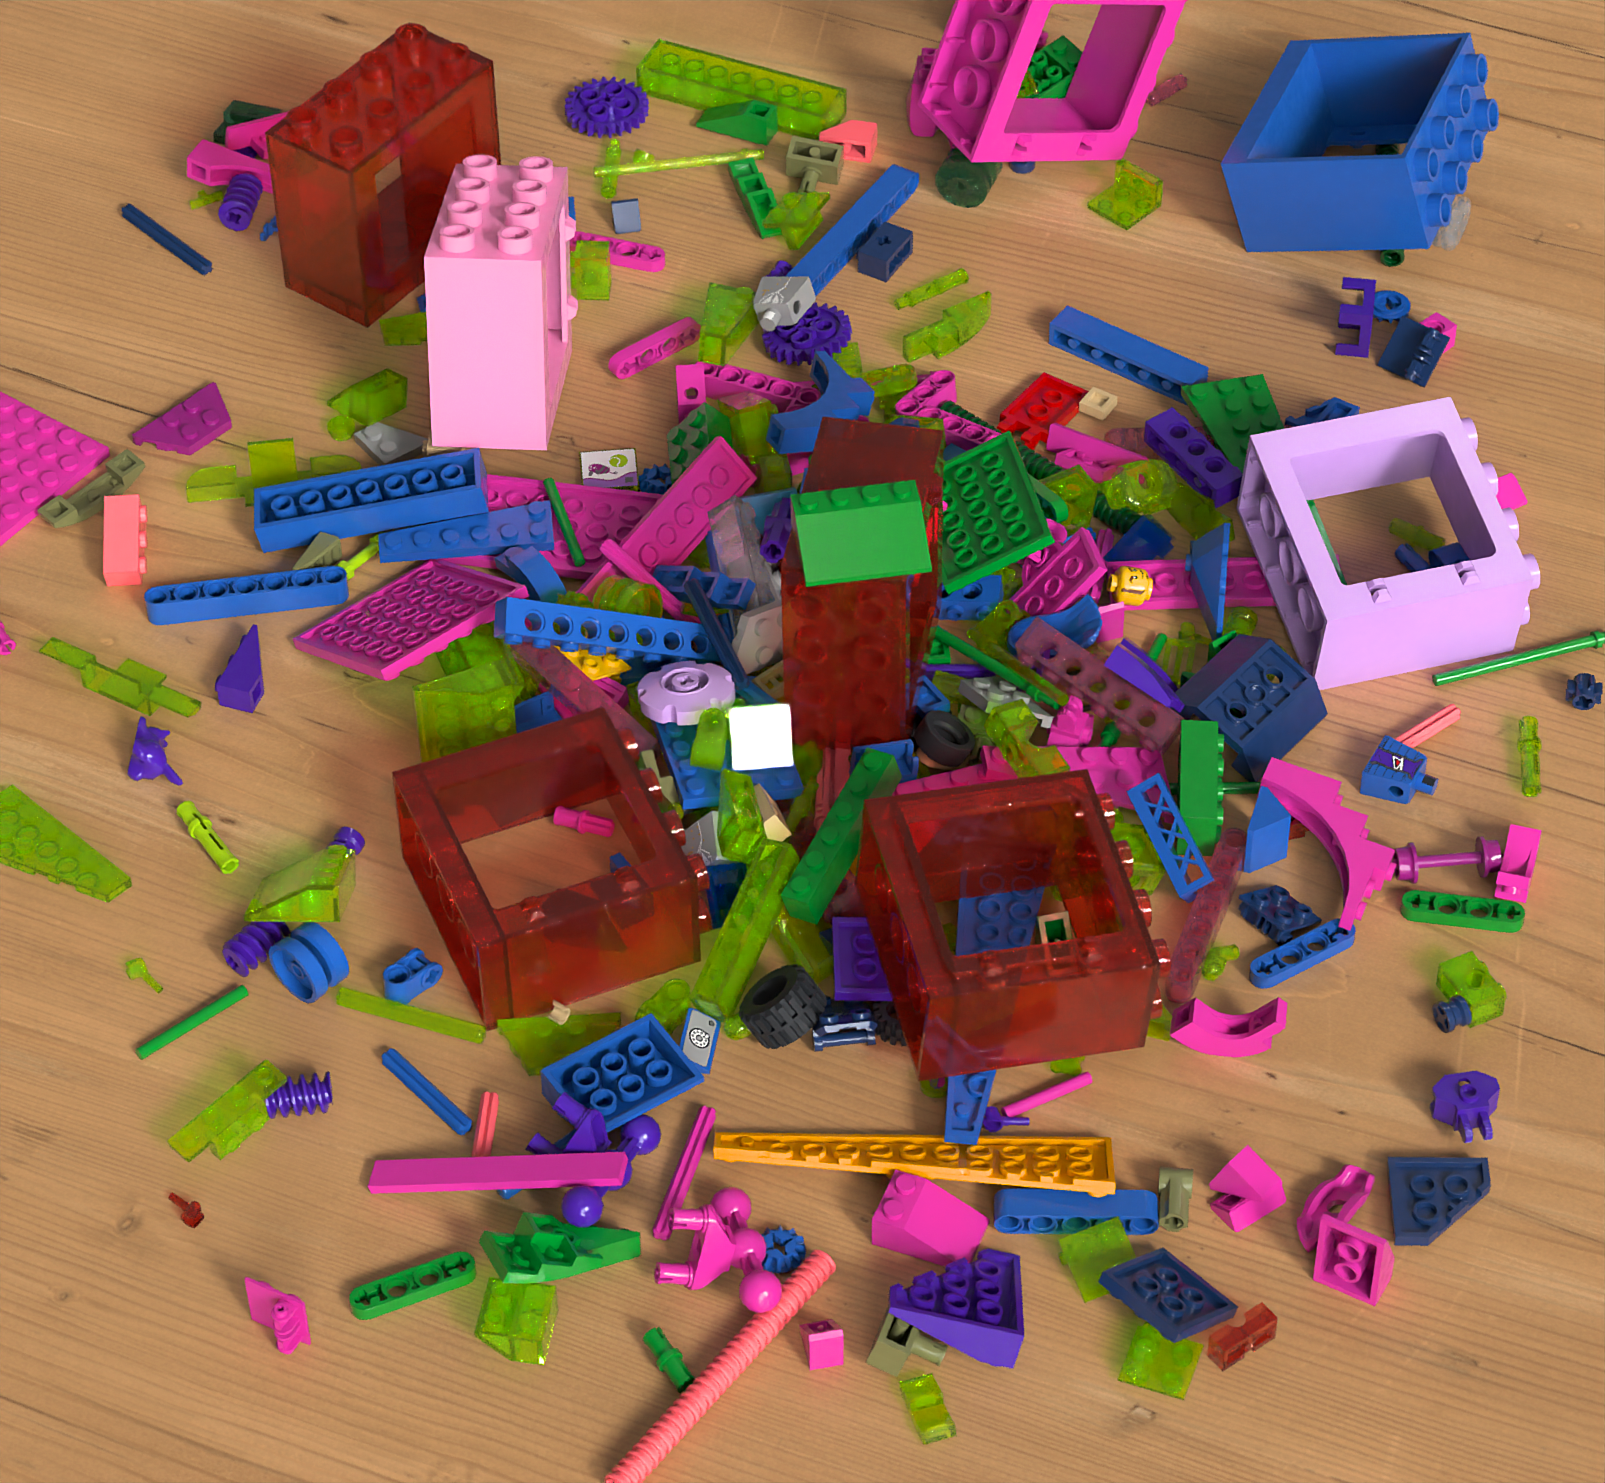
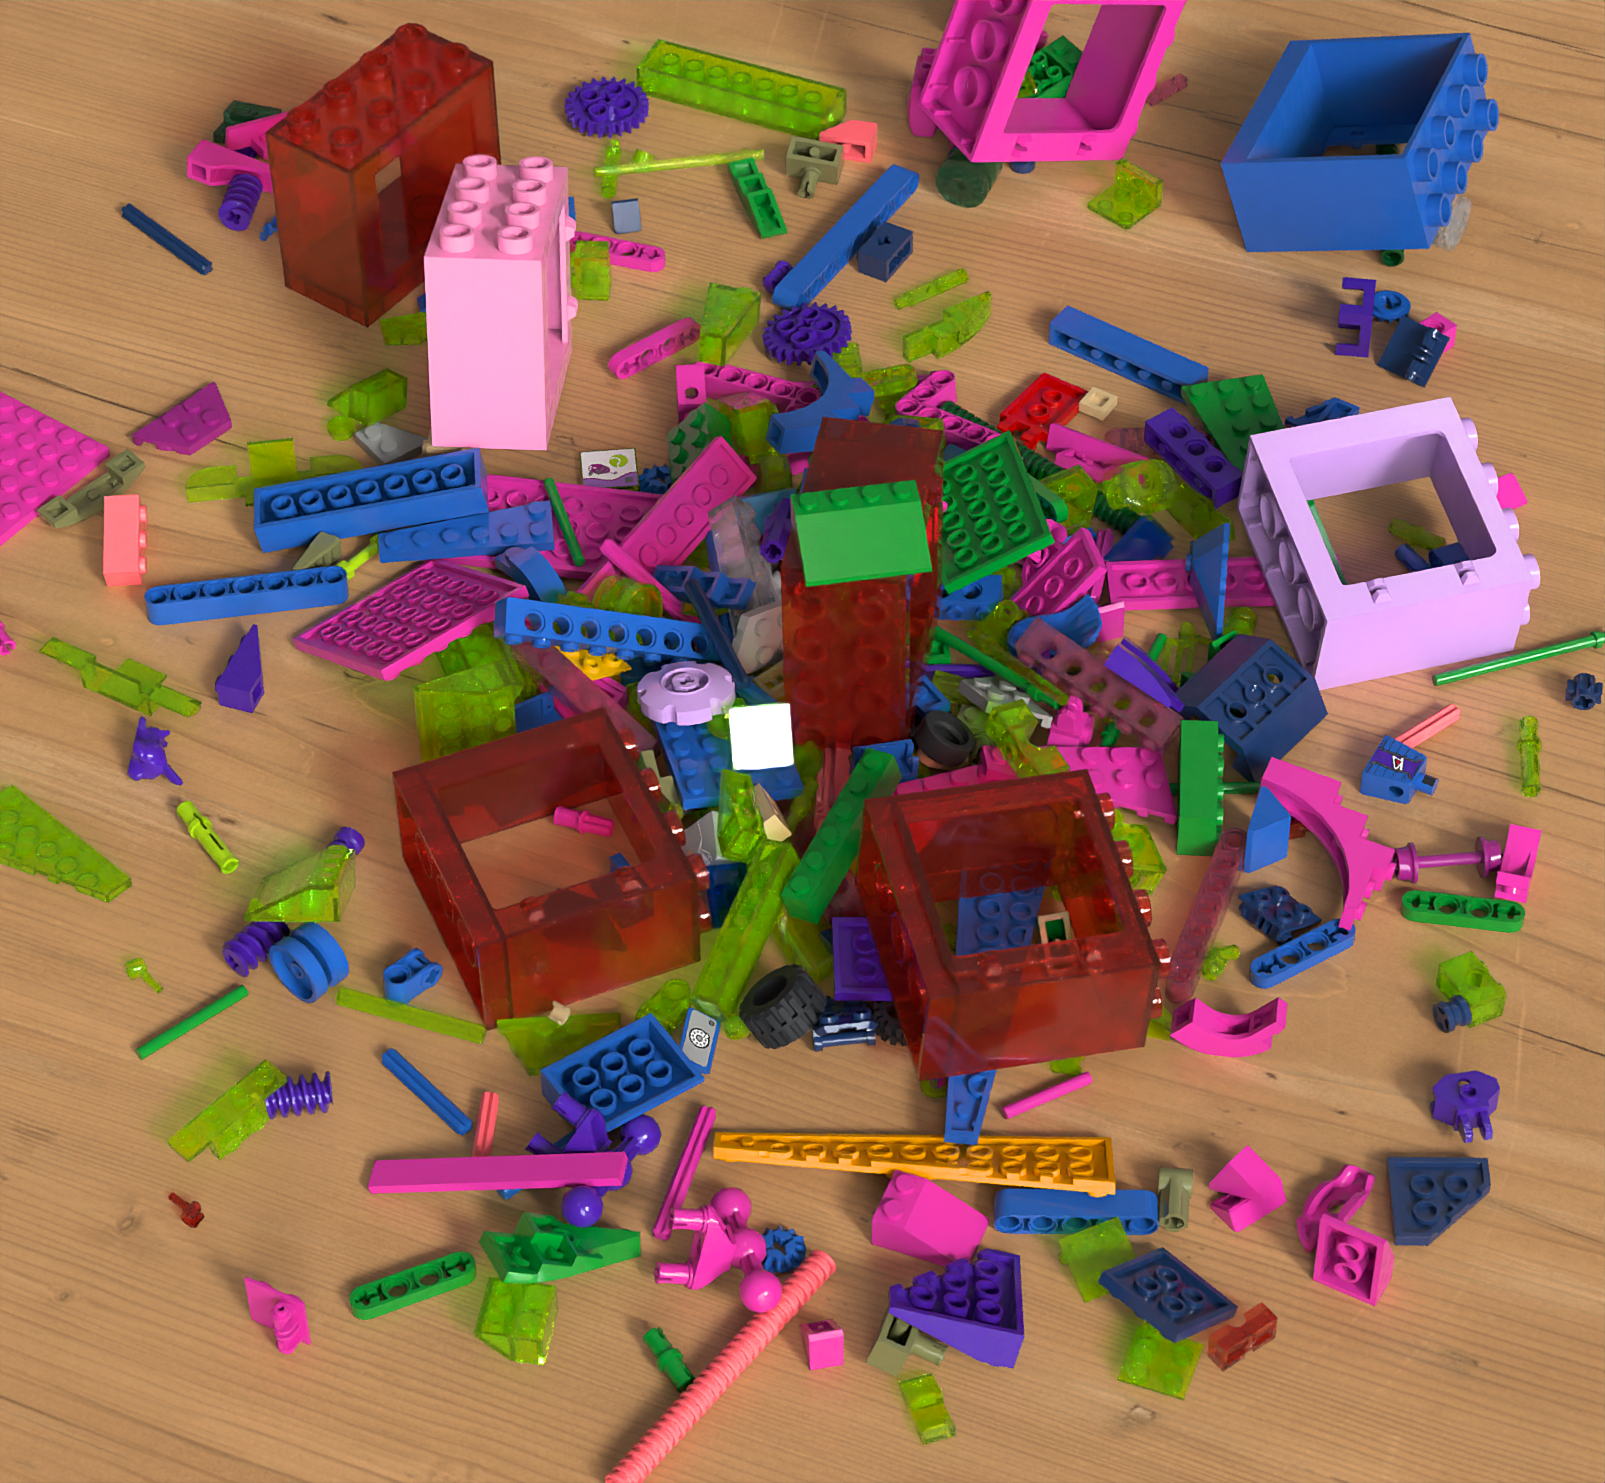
(205, 199): clear neon green piece -> none
(709, 744): clear neon green piece -> none
(743, 120): green slope -> none
(782, 300): light grey torso -> none
(797, 216): clear neon green bracket -> none
(994, 1121): dark purple hand -> none
(1130, 585): yellow head -> none
(1163, 843): blue fence -> none

